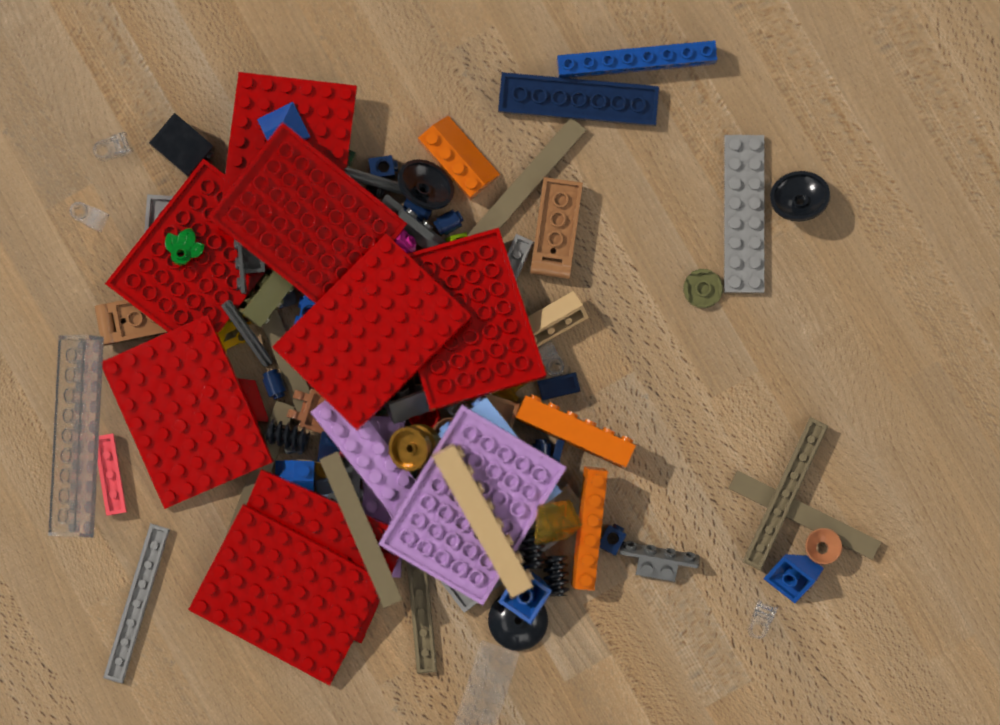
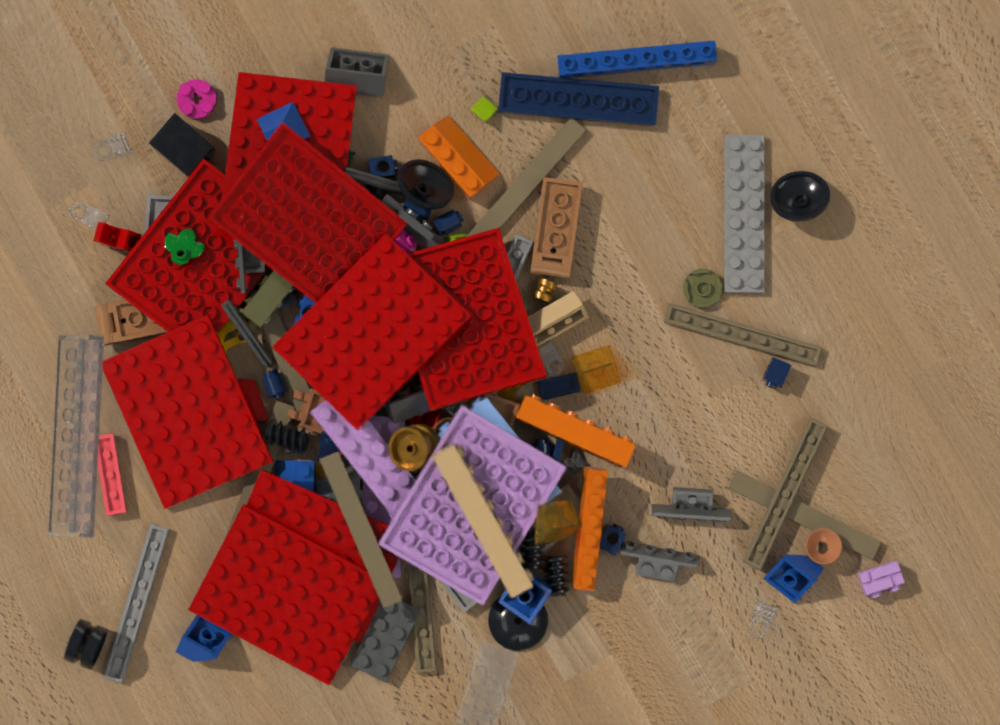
(85, 644): none -> black wheel
(116, 237): none -> red brick
(202, 640): none -> blue slope
(205, 105): none -> dark pink plate
(358, 68): none -> dark grey slope
(385, 639): none -> dark grey plate
(484, 109): none -> lime slope
(544, 290): none -> pearl gold wheel
(575, 462): none -> dark grey piece
(596, 369): none -> clear yellow slope
(692, 504): none -> dark grey bracket
(743, 335): none -> dark tan tile
(776, 373): none -> dark blue brick
(880, 579): none -> lavender brick

